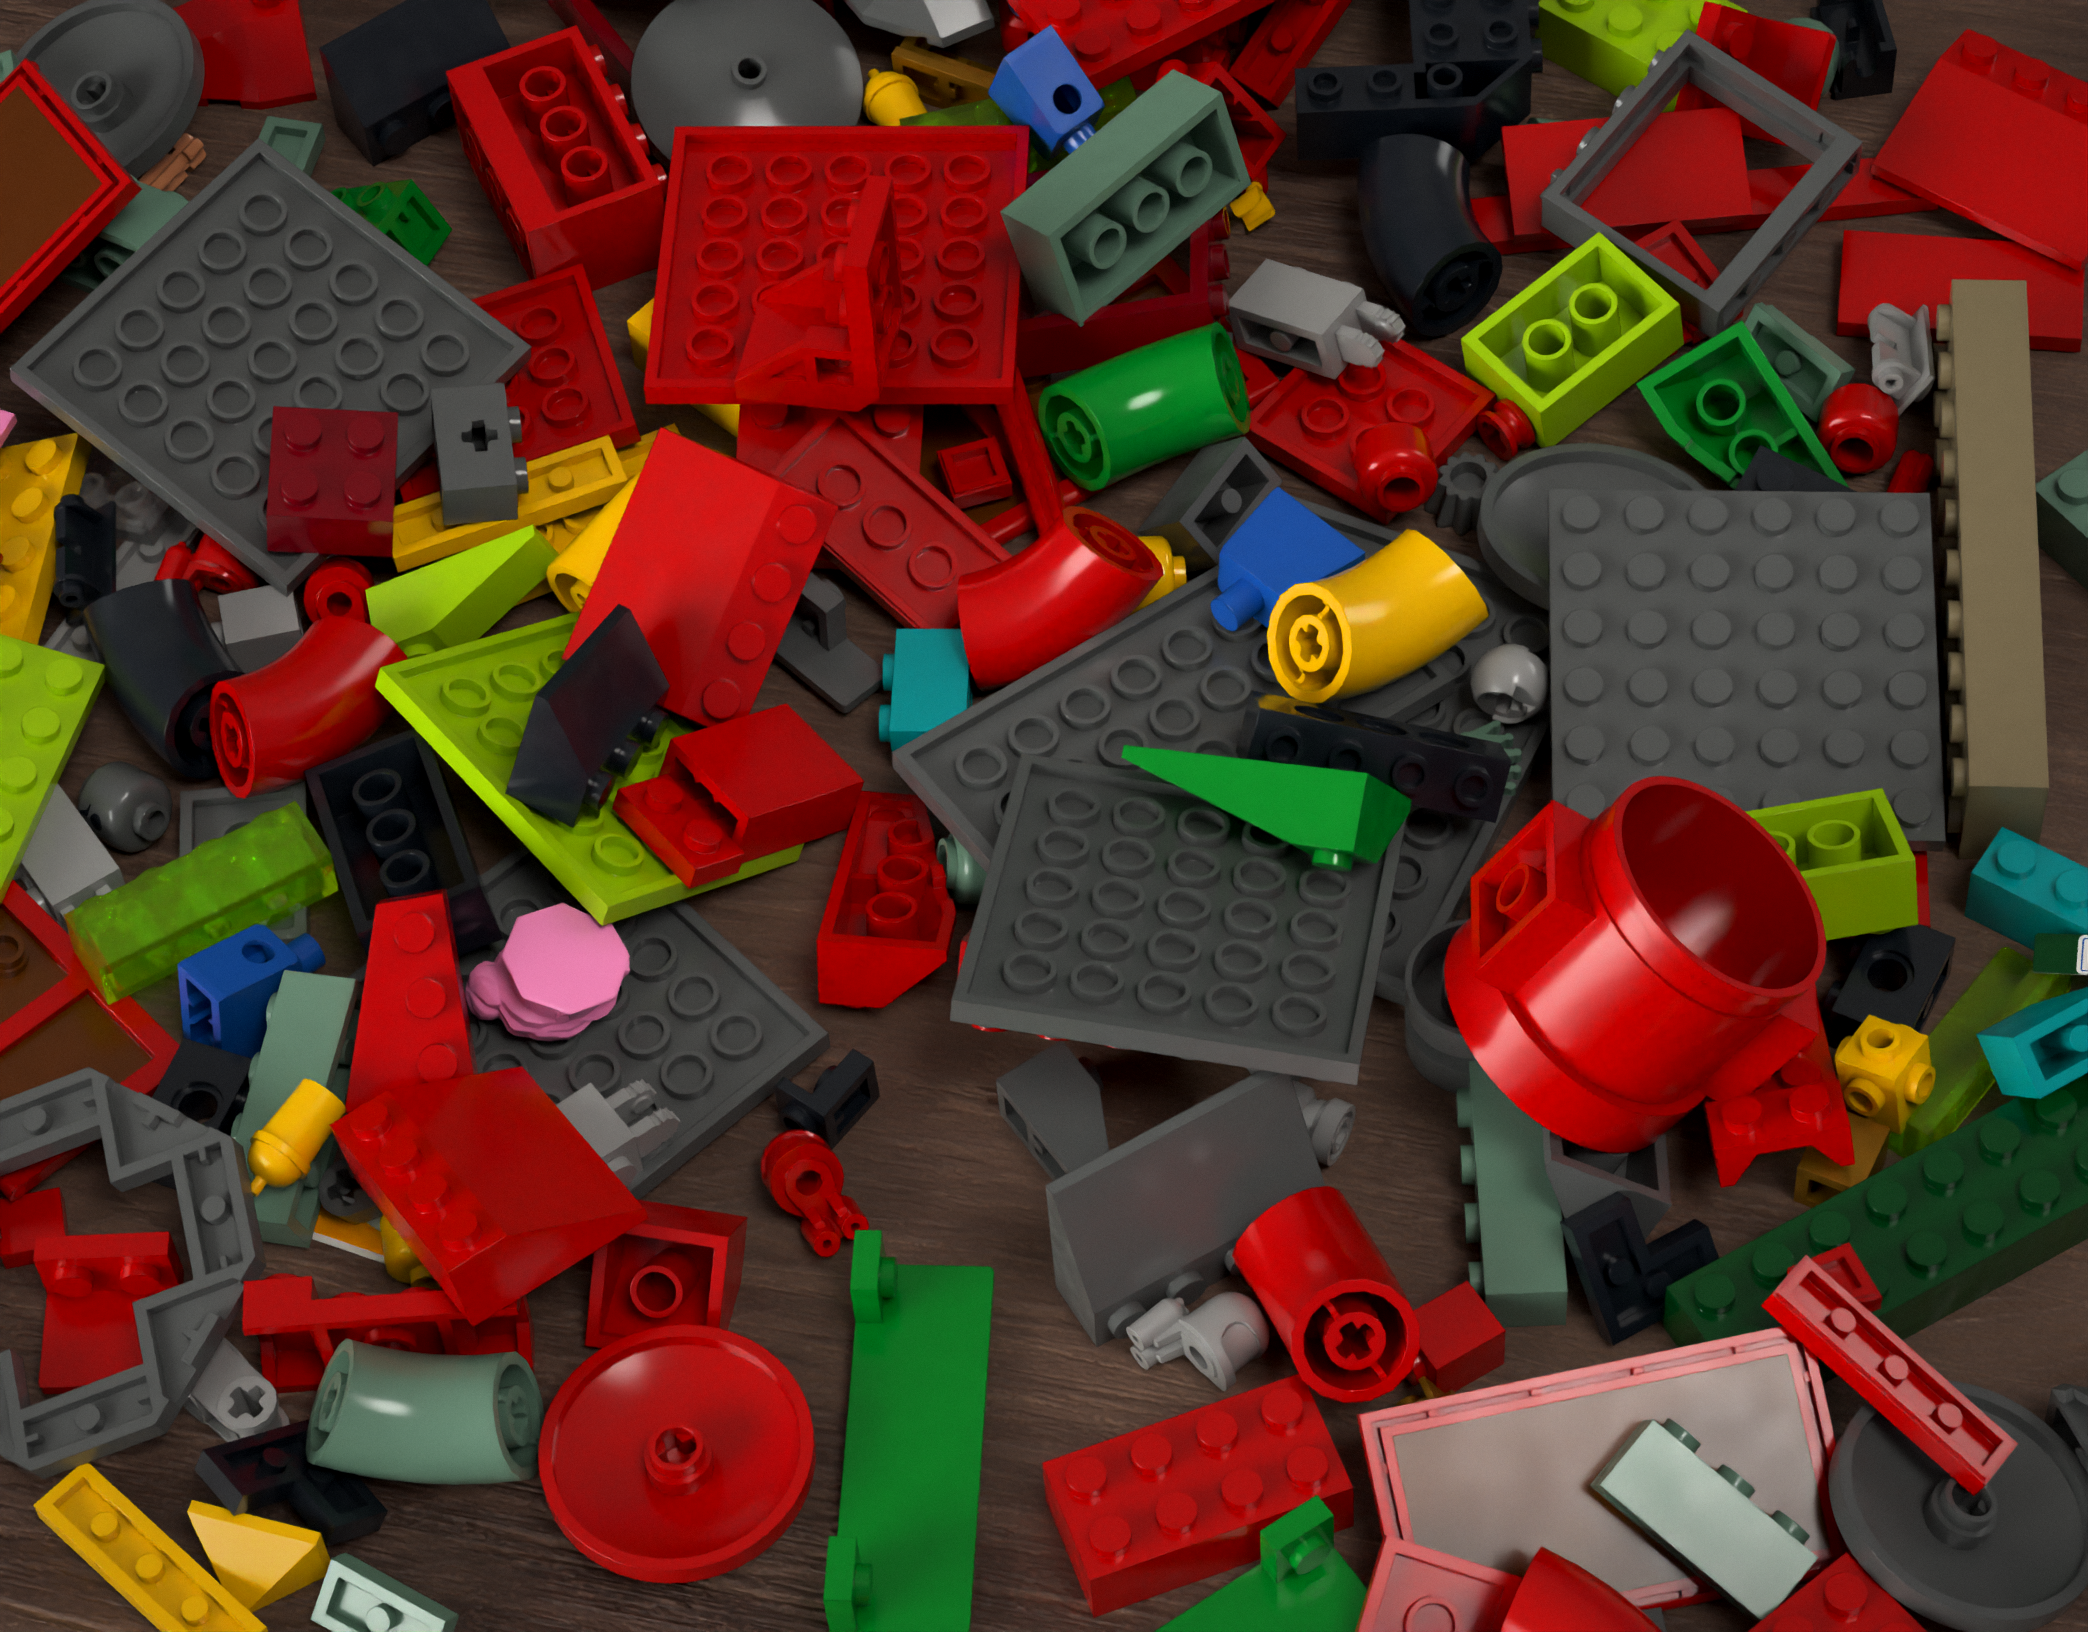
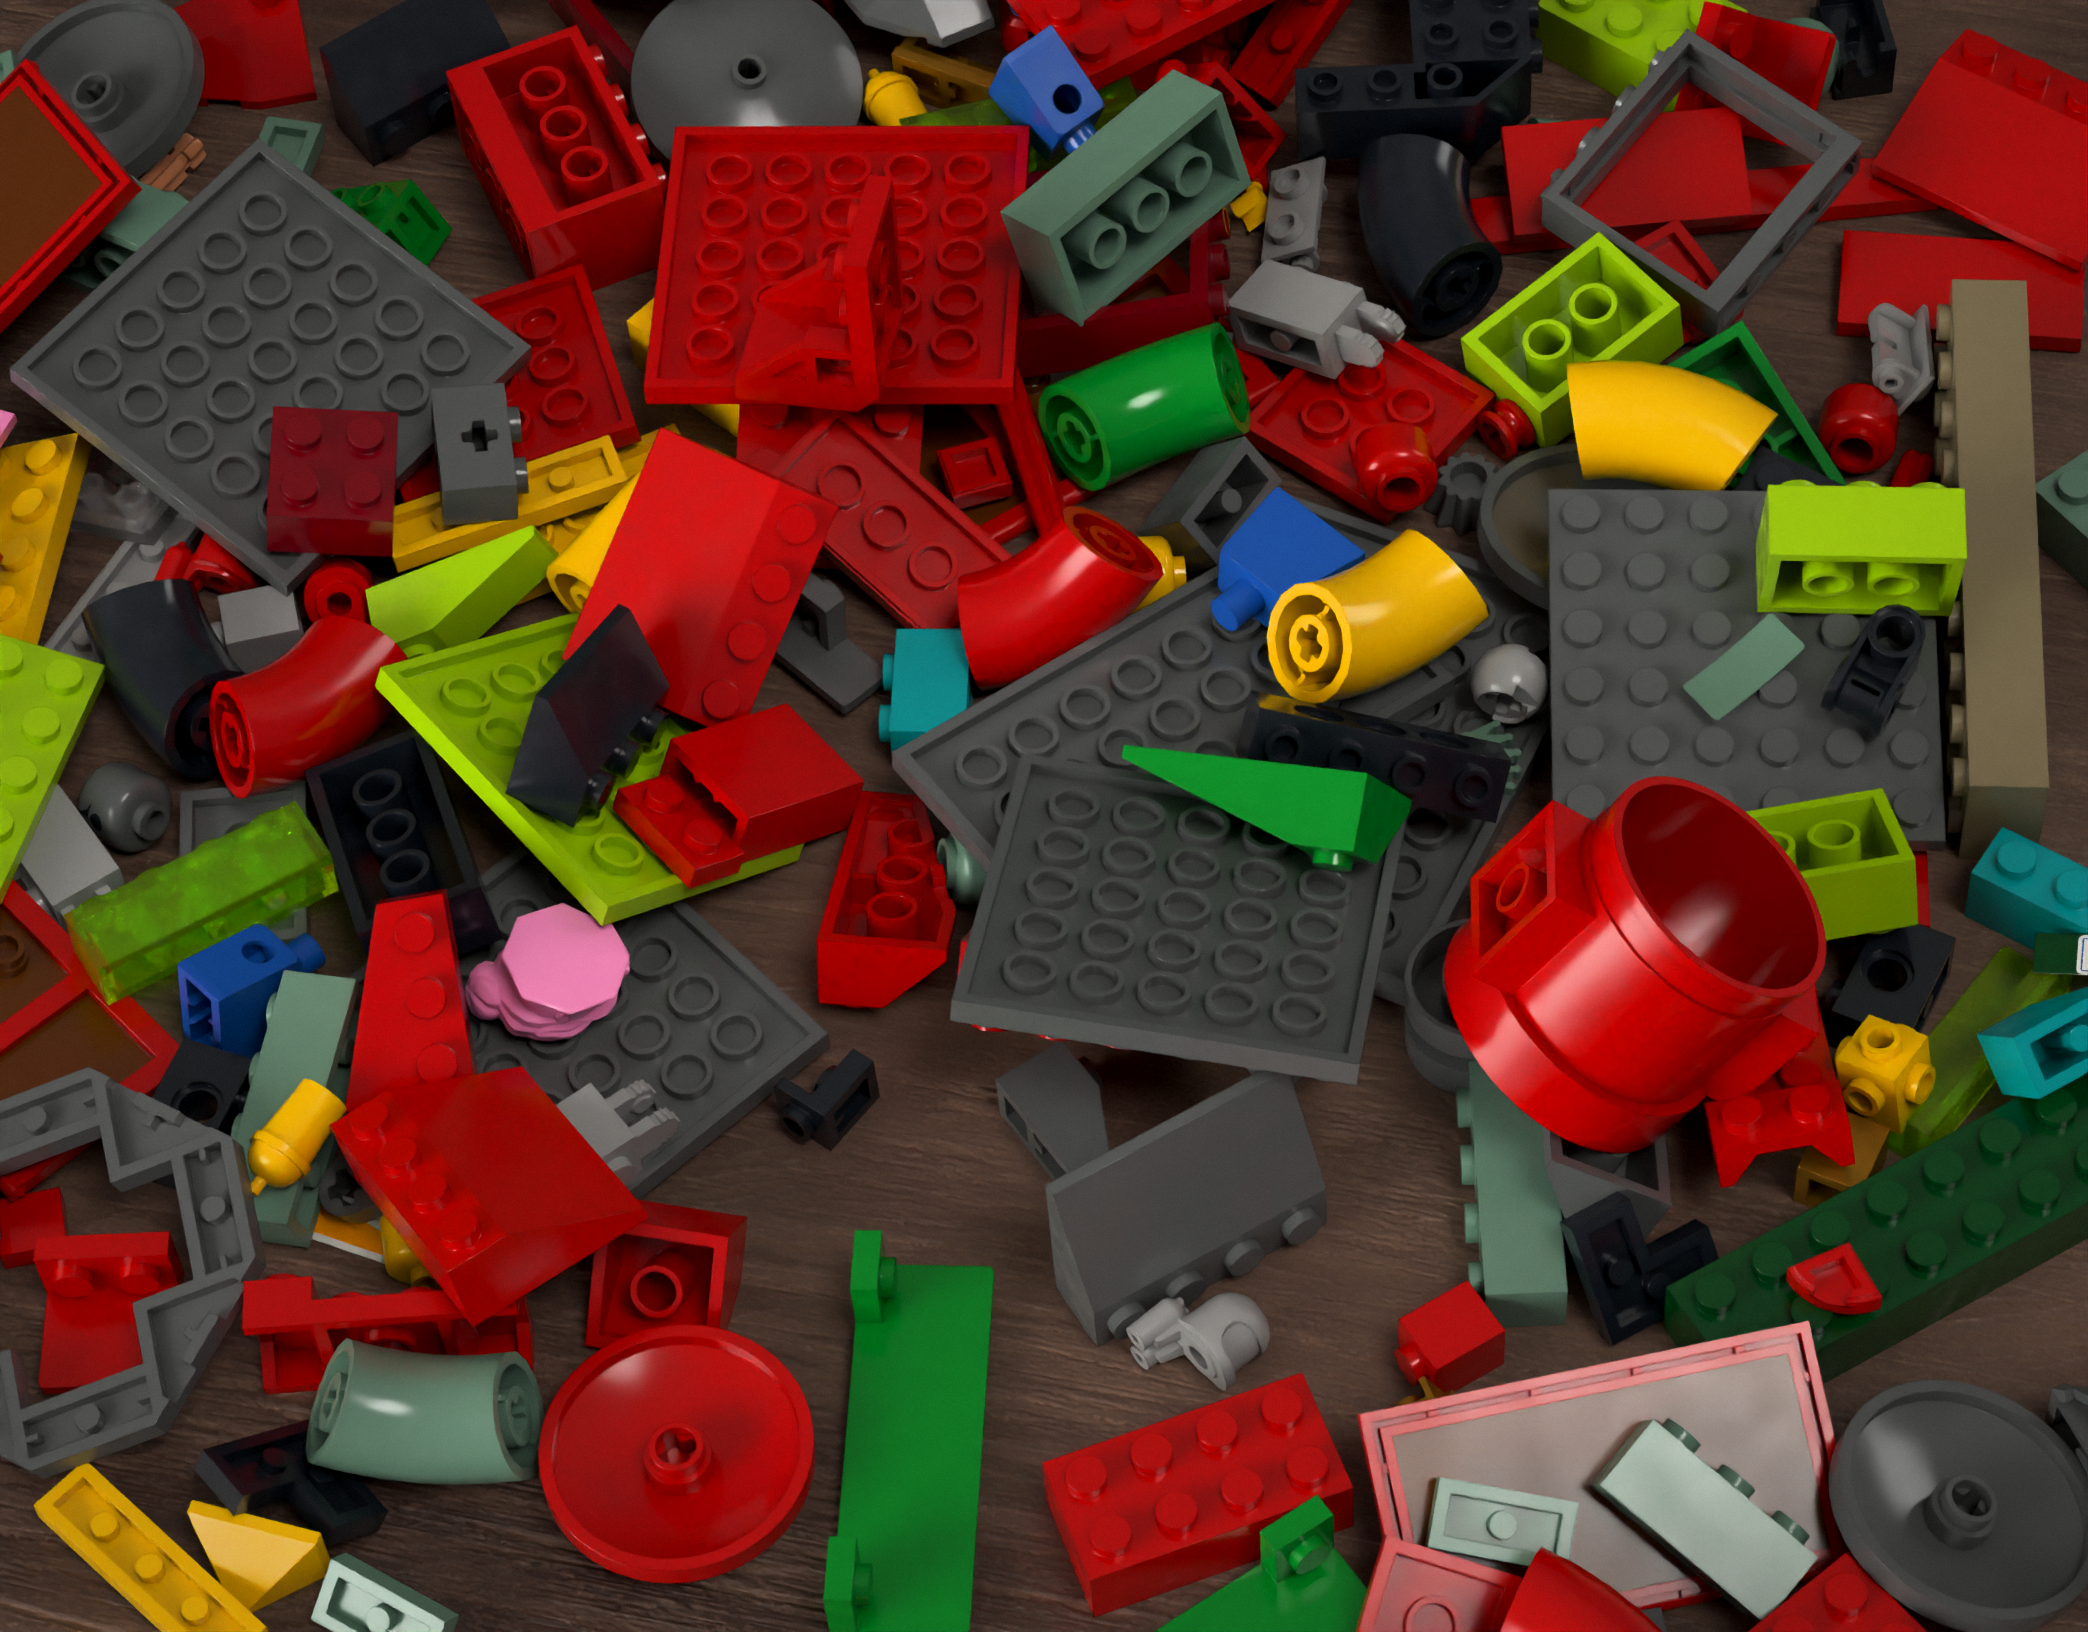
(88, 556): black hinge -> none
(235, 1397): light grey piece -> none
(808, 1183): red piece -> none
(1295, 214): none -> light grey hinge
(1327, 1123): light grey wheel -> none
(1330, 1295): red brick -> none
(1498, 1522): none -> sand green plate
(1662, 424): none -> yellow brick
(1744, 667): none -> sand green sticker
(1799, 359): sand green plate -> none
(1860, 548): none -> lime brick
(1874, 678): none -> black piece
(1890, 1375): red tile -> none

